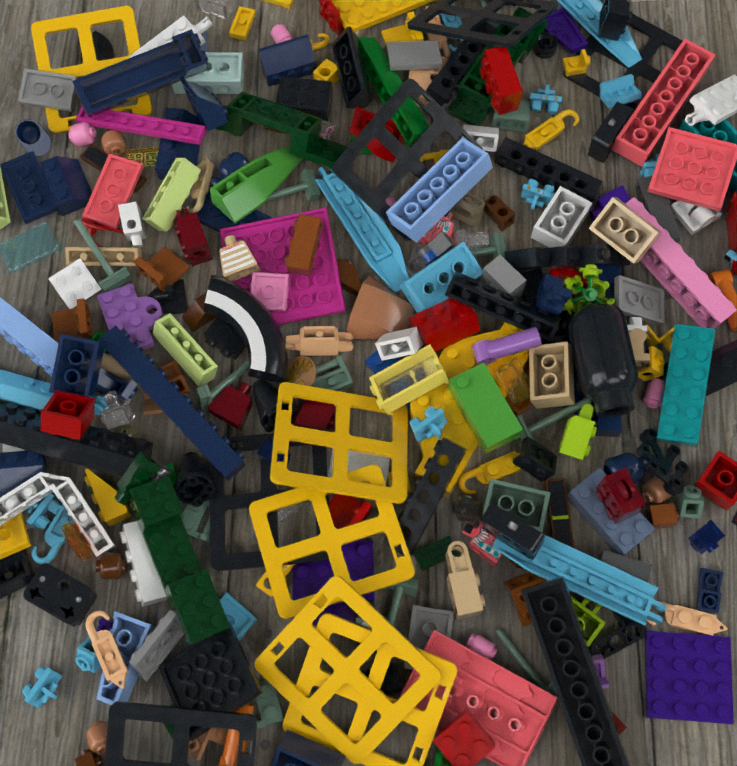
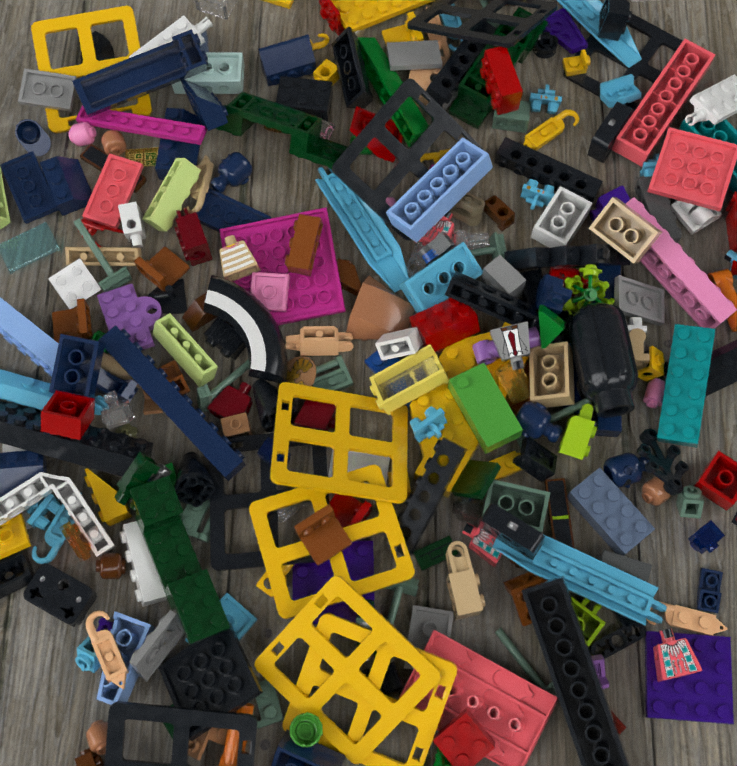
(44, 687): medium azure hips -> none
(236, 425): none -> medium nougat bracket
(242, 23): yellow plate -> none
(253, 183): bright green wedge -> none
(280, 33): bright pink brick -> none
(306, 729): none -> bright green hair
(308, 185): sand green piece -> none
(322, 535): none -> dark orange bracket
(476, 479): none -> dark green tile
(482, 646): bright pink brick -> none
(485, 136): white brick -> none
(512, 343): none -> torso
(536, 422): none -> dark blue piece
(550, 325): none -> green slope
(620, 496): dark red brick -> none
(662, 515): dark orange brick -> none
(665, 339): yellow bracket -> none
(674, 657): none -> torso

